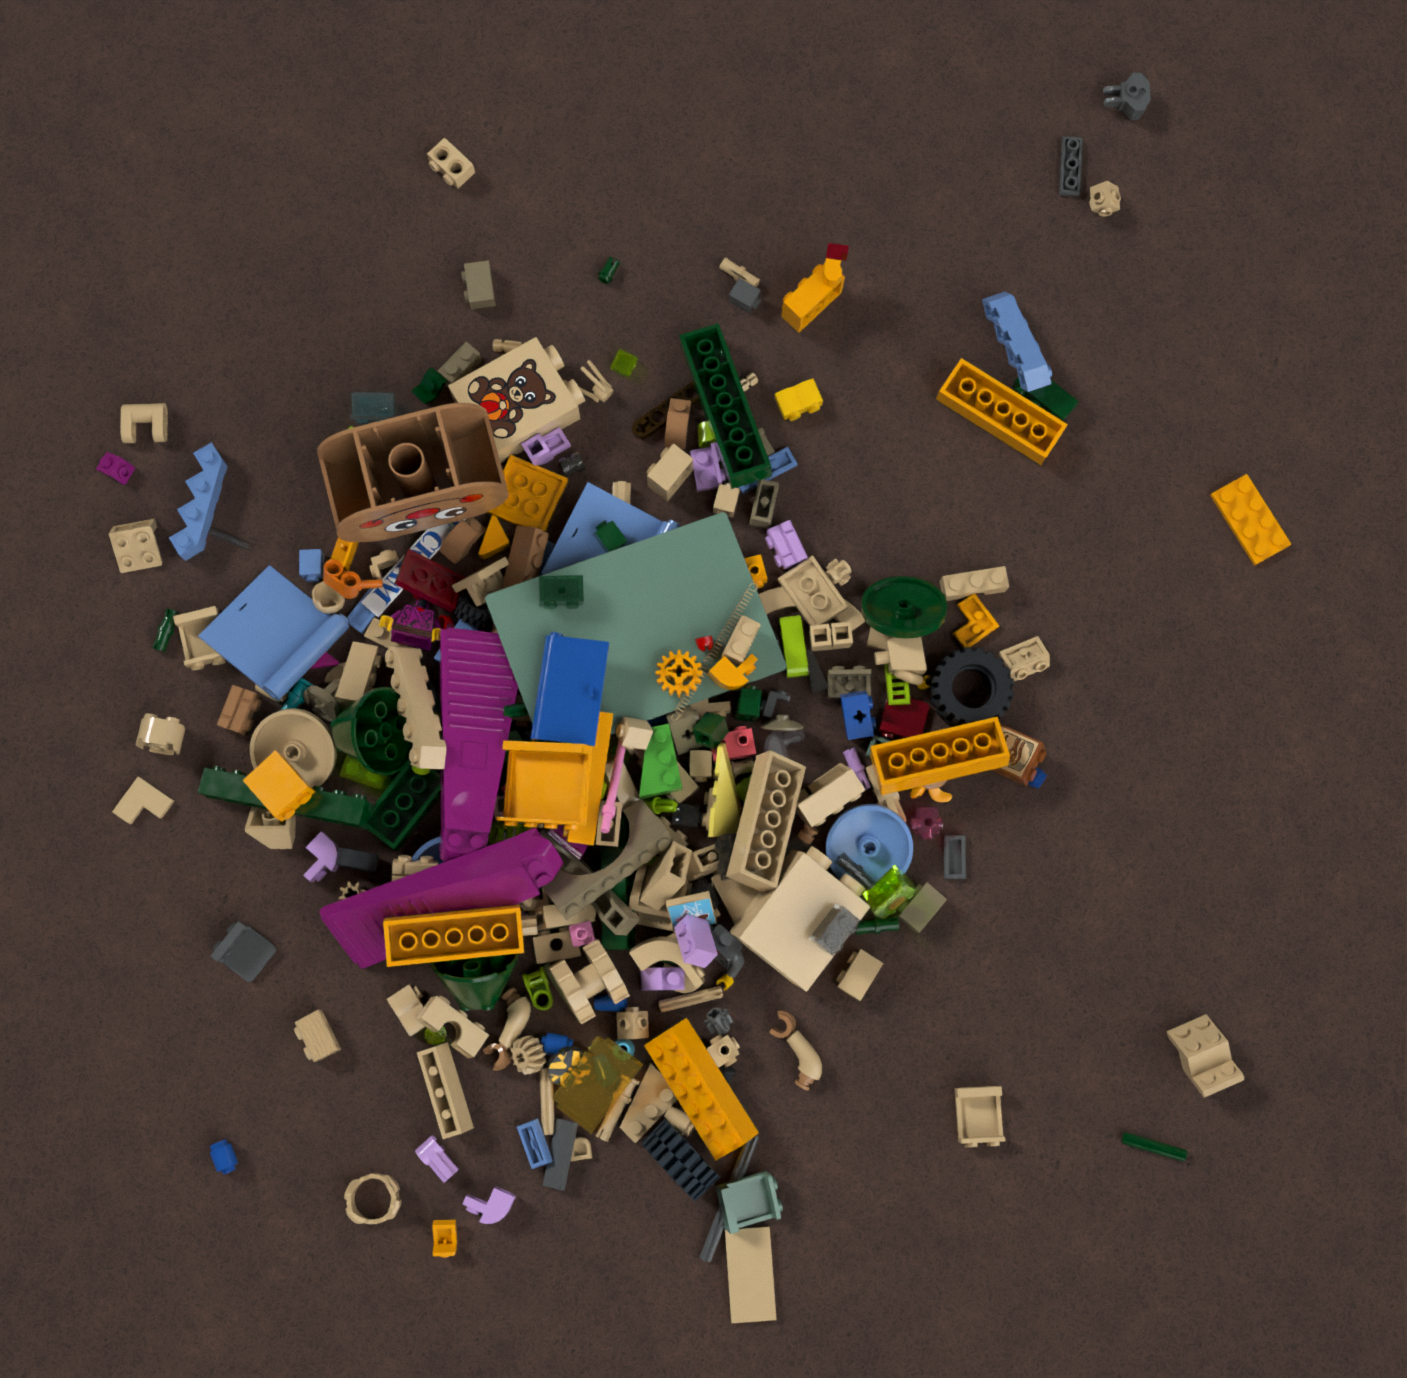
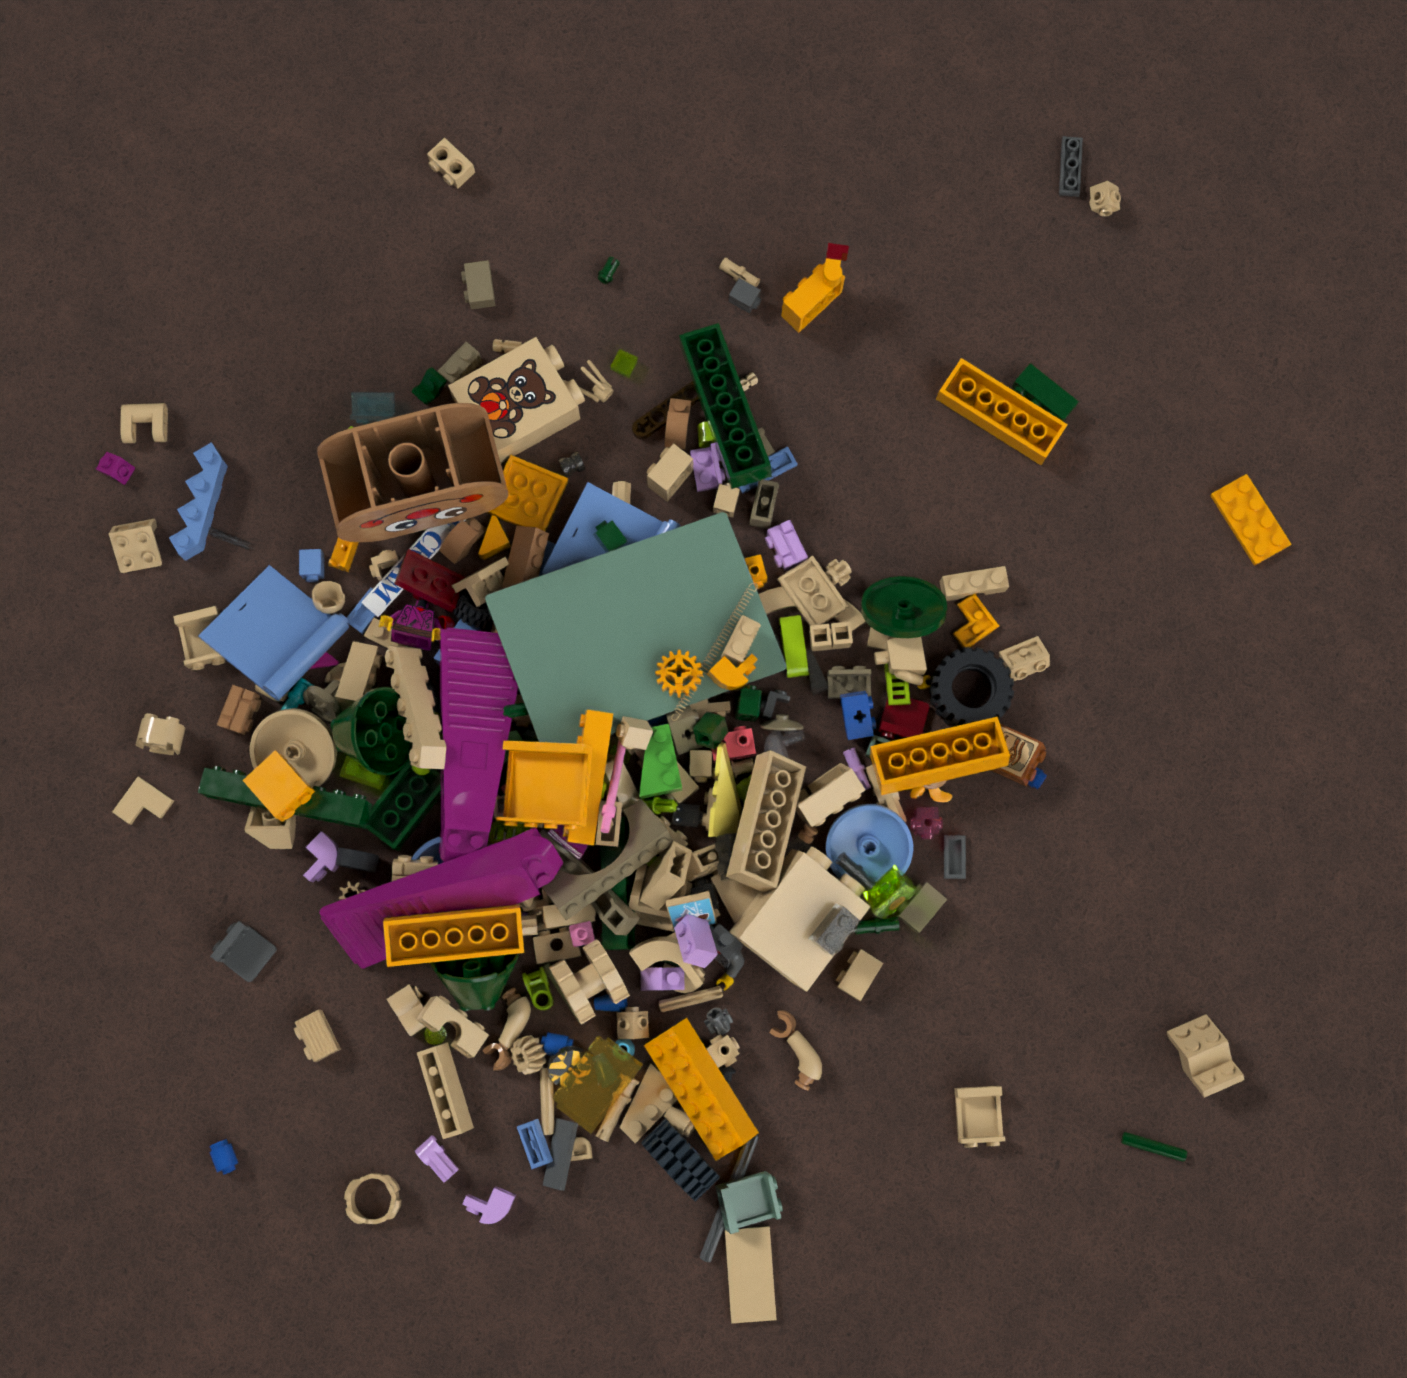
(165, 630): dark green pin -> none
(340, 581): orange beam -> none
(444, 1238): light orange bracket -> none
(545, 448): lavender brick -> none
(561, 591): clear green brick -> none
(570, 690): blue door -> none
(704, 641): red hinge -> none
(799, 399): yellow brick -> none
(1019, 342): medium blue brick -> none
(1131, 96): dark grey hinge -> none

